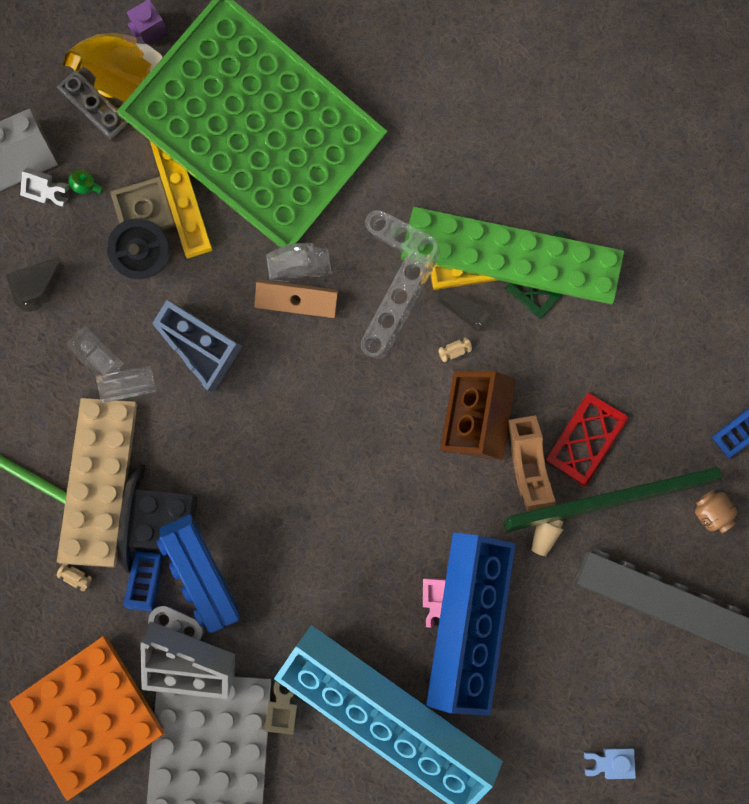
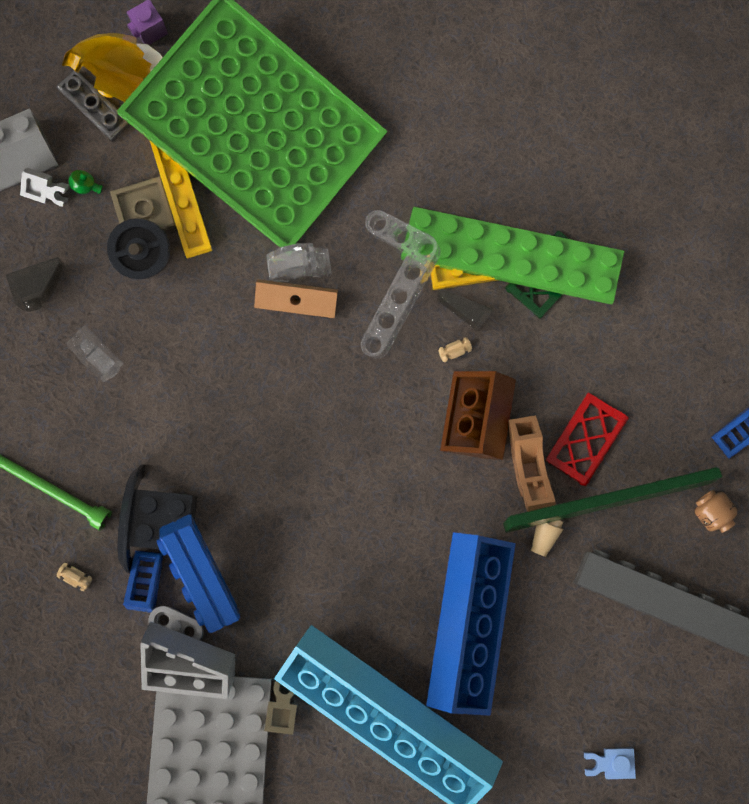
(87, 717): orange plate -> none
(97, 483): tan plate -> none
(126, 384): clear tile -> none
(200, 345): sand blue wedge -> none
(432, 598): bright pink plate -> none

